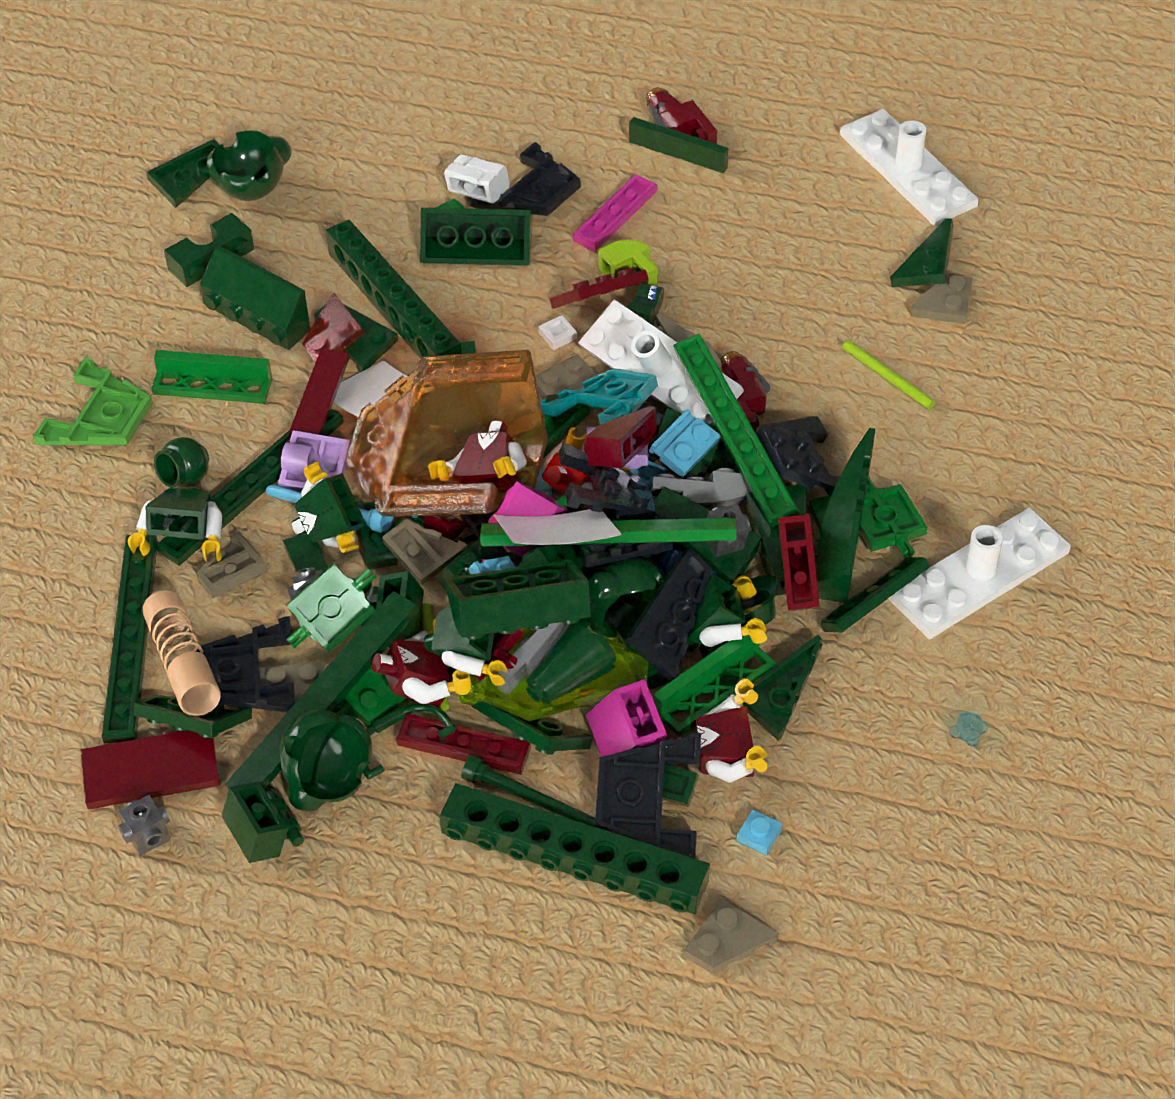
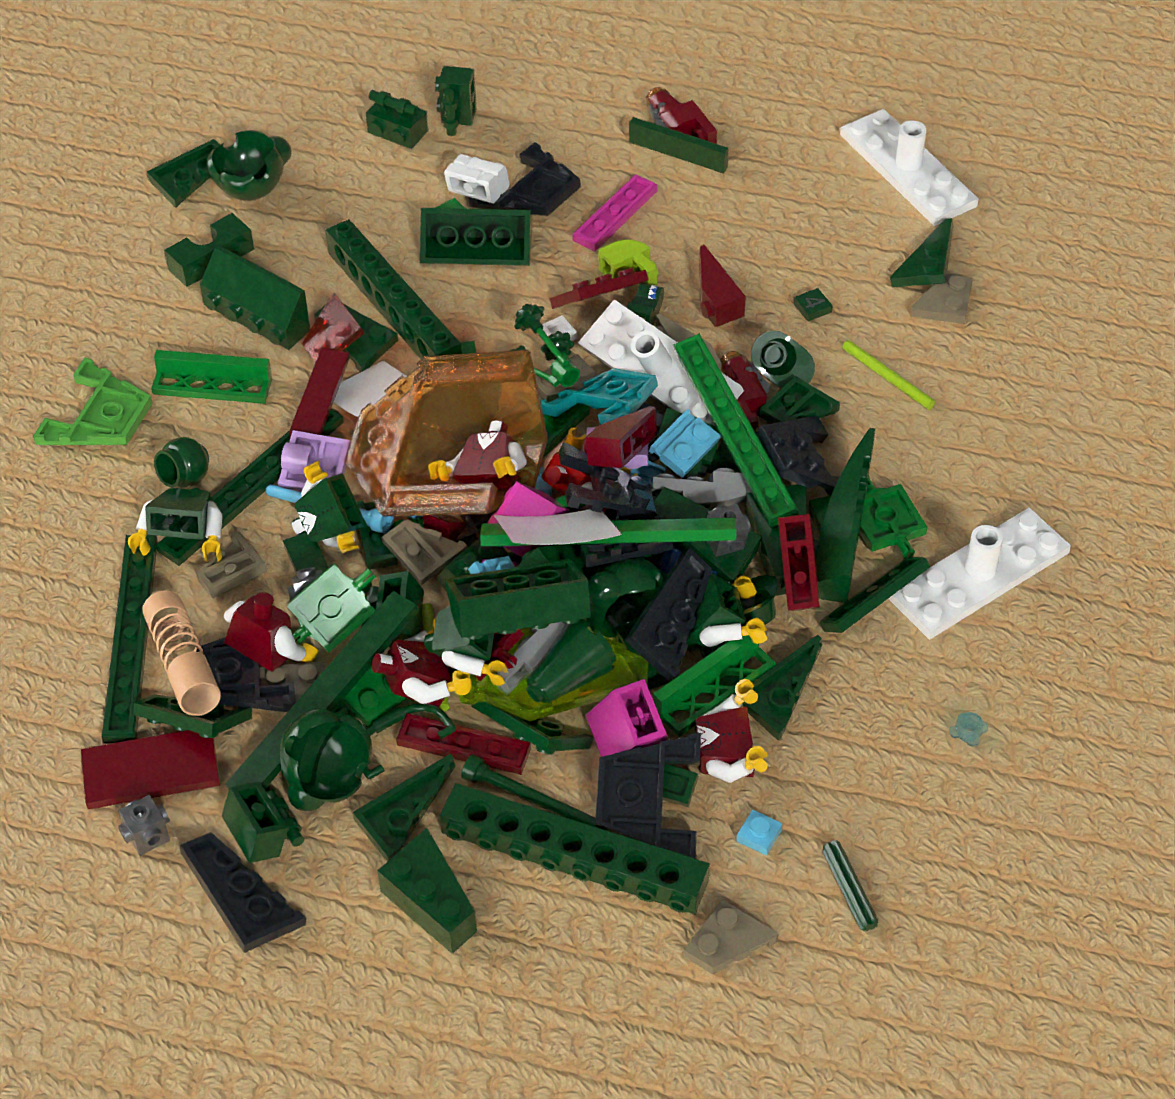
(239, 895): none -> black wing
(264, 633): none -> dark red torso
(396, 119): none -> dark green brick
(396, 813): none -> dark green wing
(428, 892): none -> dark green wedge
(456, 97): none -> dark green brick
(556, 347): none -> plant
(720, 296): none -> dark red slope
(781, 358): none -> dark green piece
(798, 401): none -> dark green wing
(813, 304): none -> dark green tile
(850, 885): none -> dark green axle

